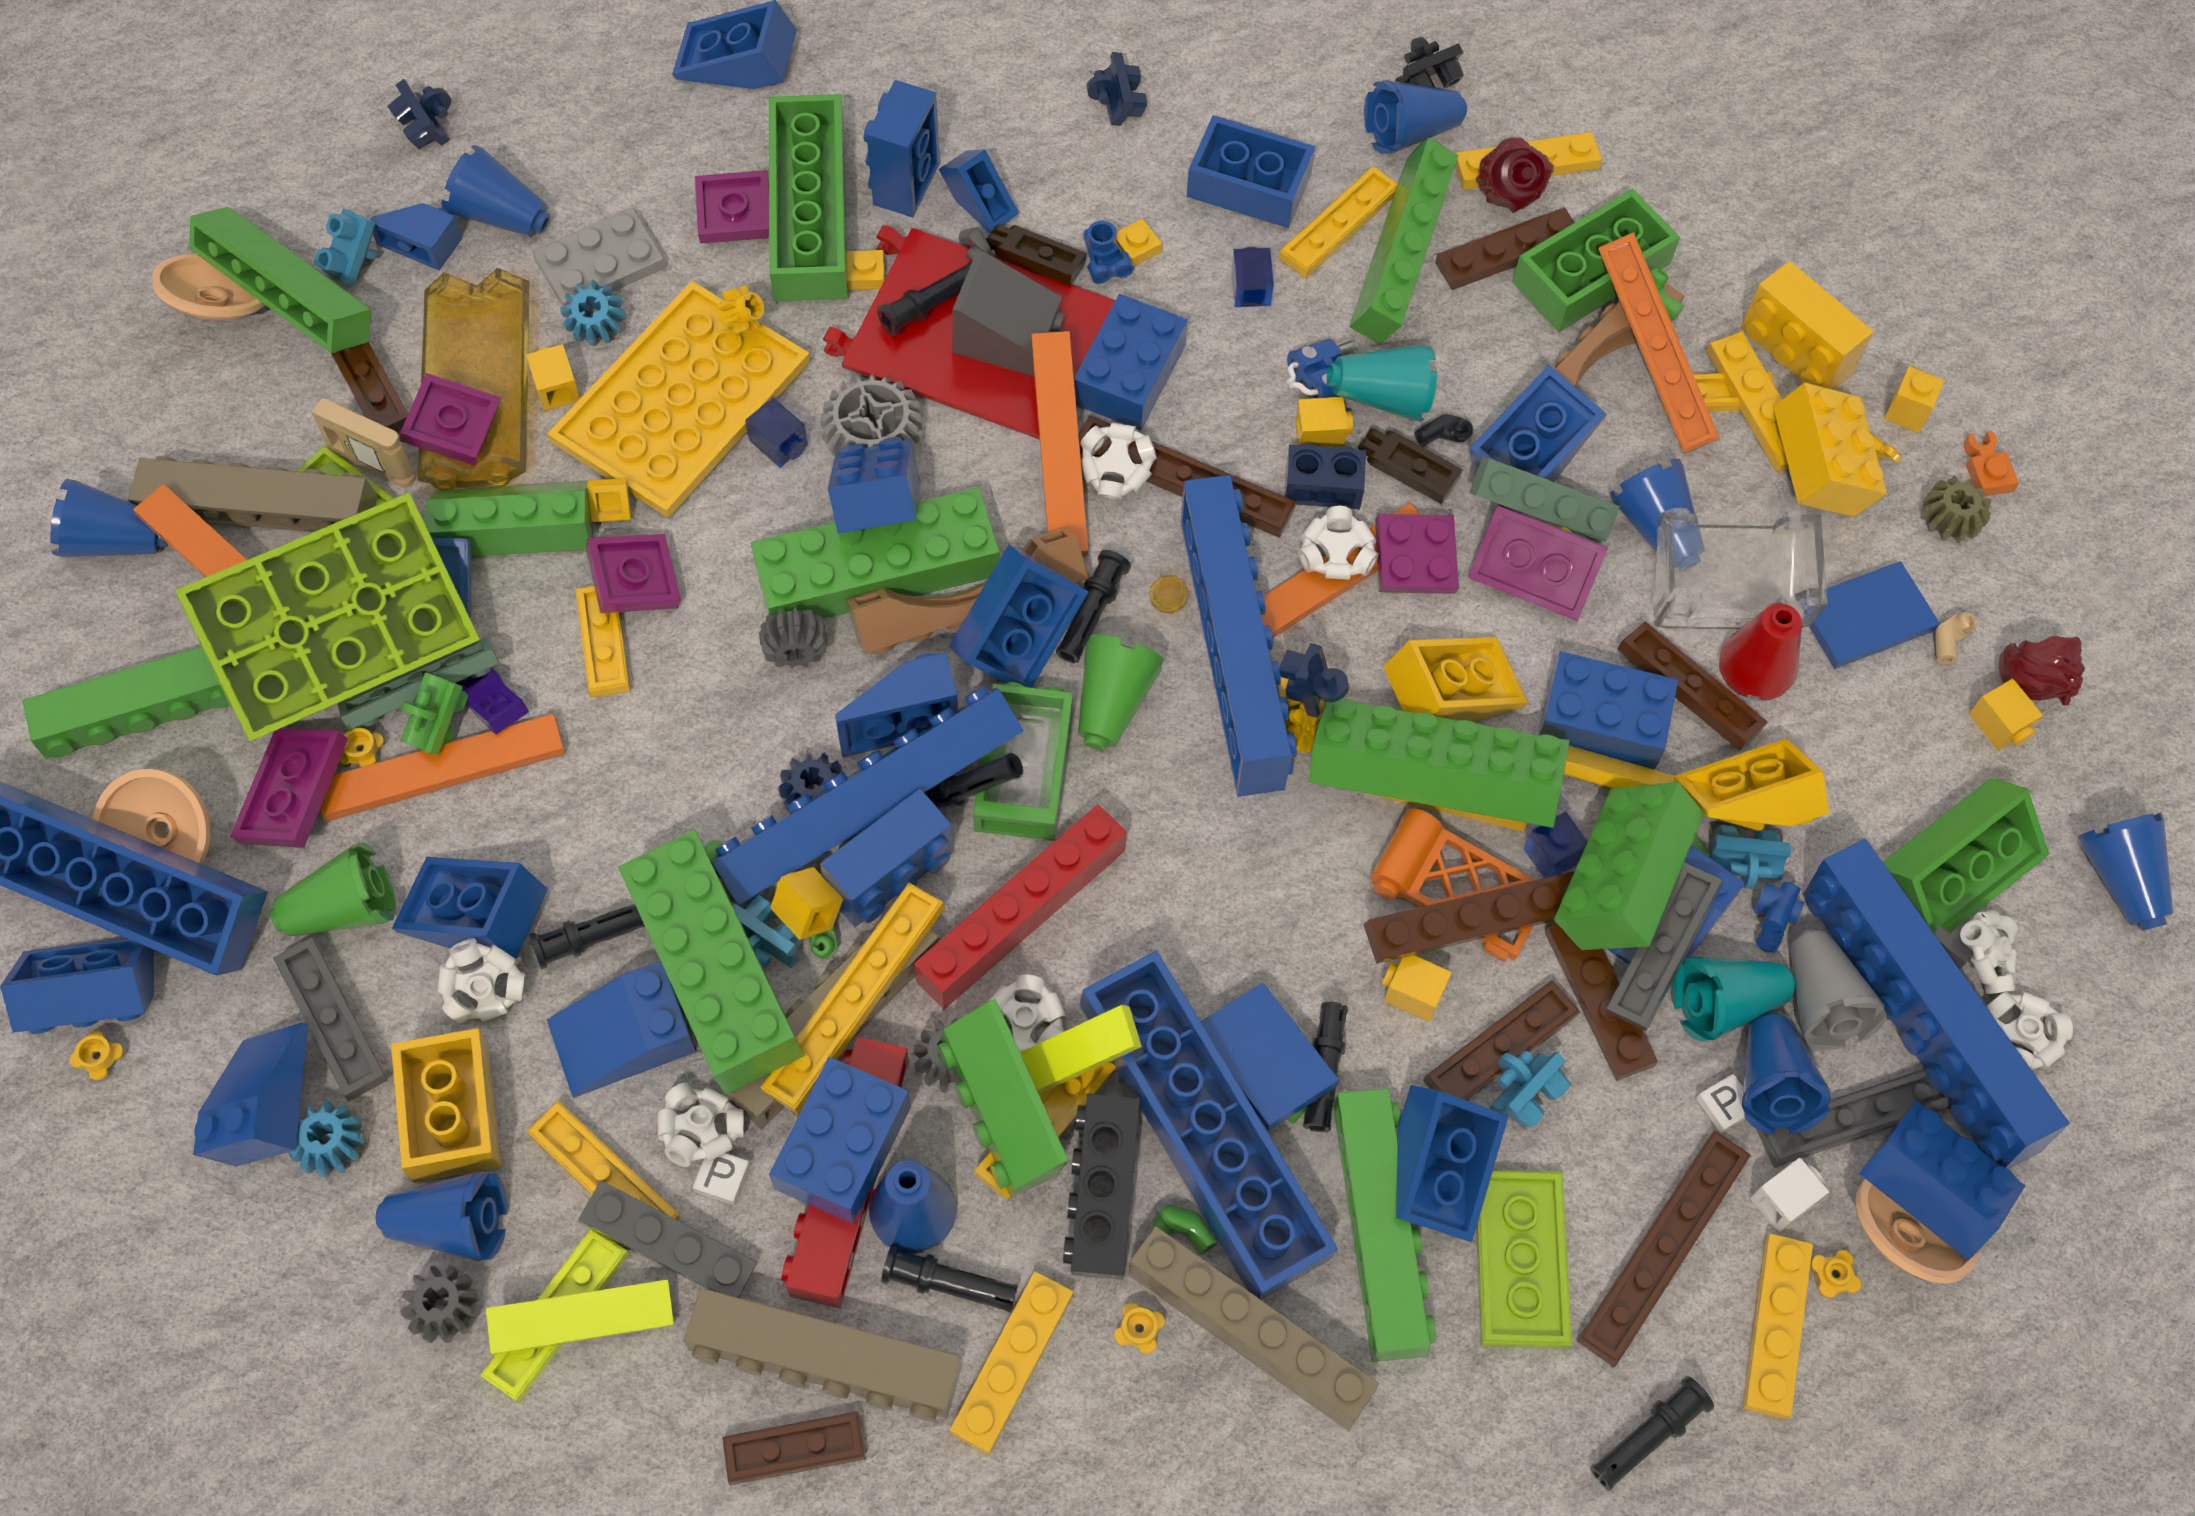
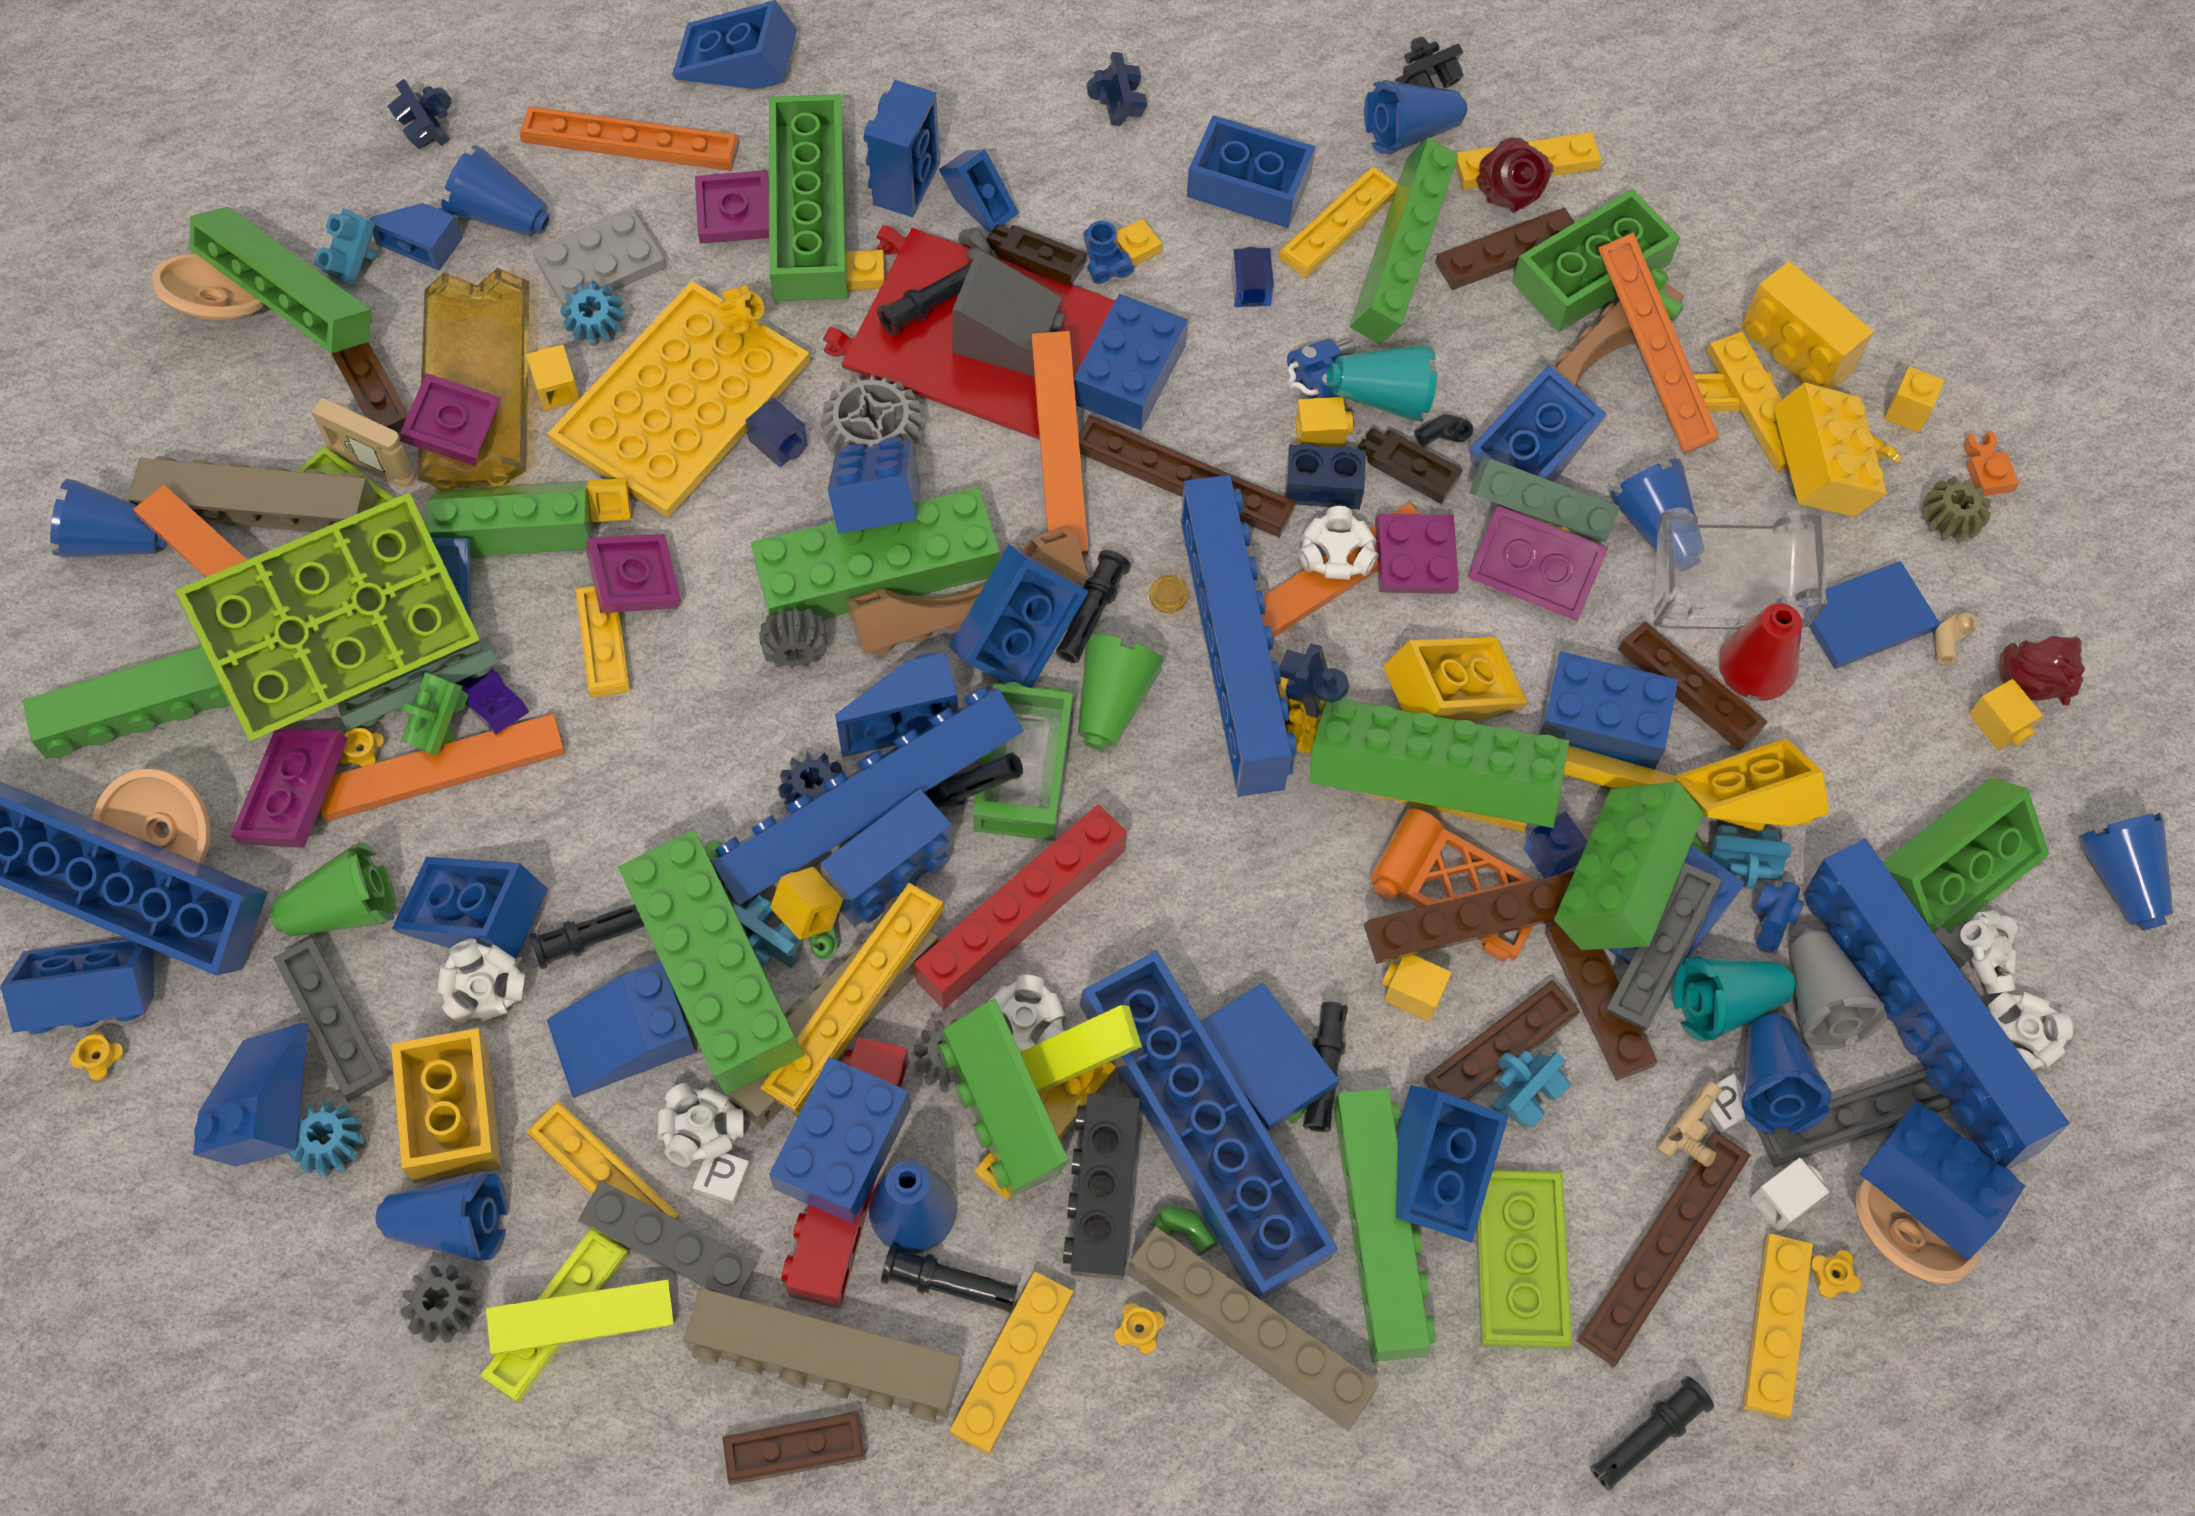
(629, 138): none -> orange tile
(1116, 459): white piece -> none
(1692, 1128): none -> tan hose

